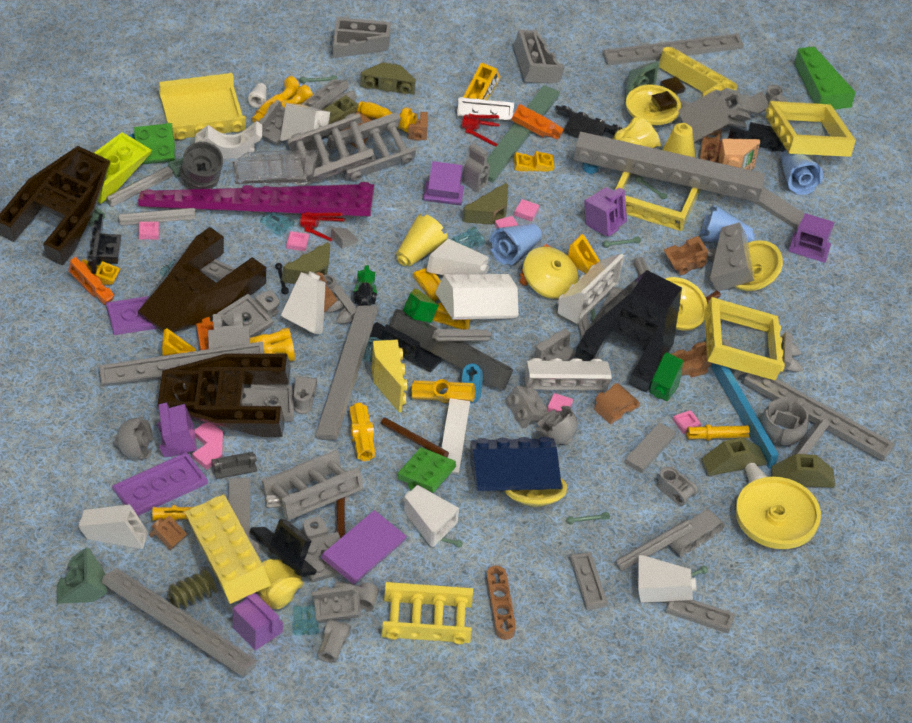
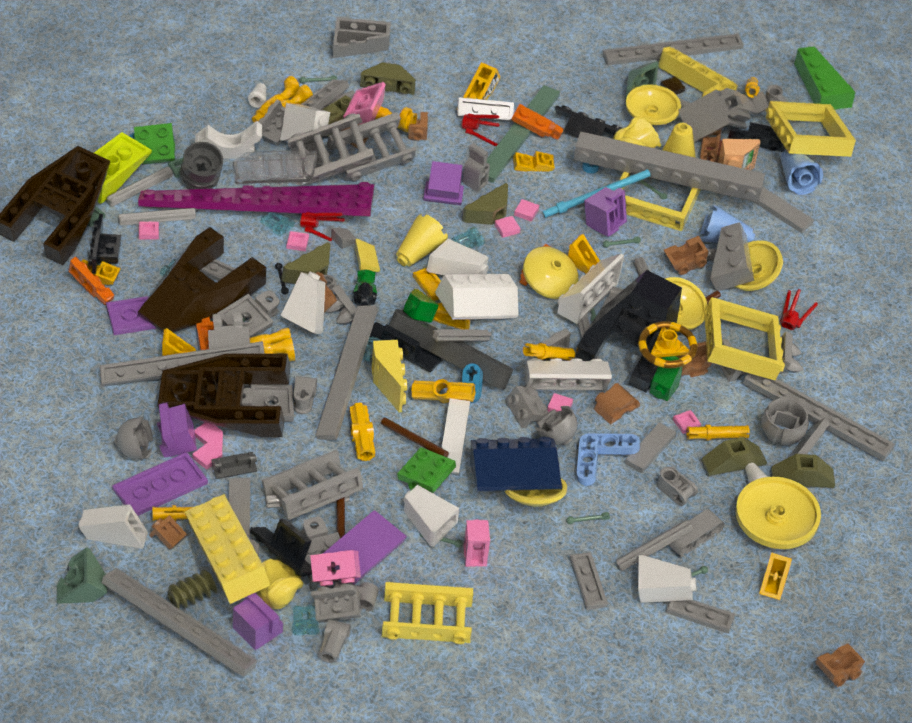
(201, 102): light yellow panel -> none
(323, 564): none -> bright pink brick
(366, 256): none -> light yellow slope
(367, 102): none -> bright pink slope
(476, 543): none -> bright pink brick
(501, 602): medium nougat beam -> none
(514, 242): light blue cone -> none
(535, 59): light grey wedge -> none
(543, 351): none -> yellow pin
(562, 206): none -> medium azure bar
(597, 447): none -> light blue beam
(663, 101): dark brown tile -> none
(668, 344): none -> yellow piece
(745, 412): dark azure tile -> none
(752, 87): none -> yellow pin
(775, 576): none -> yellow slope
(790, 319): none -> red plant
(812, 238): medium lavender plate -> none
(841, 665): none -> medium nougat cylinder

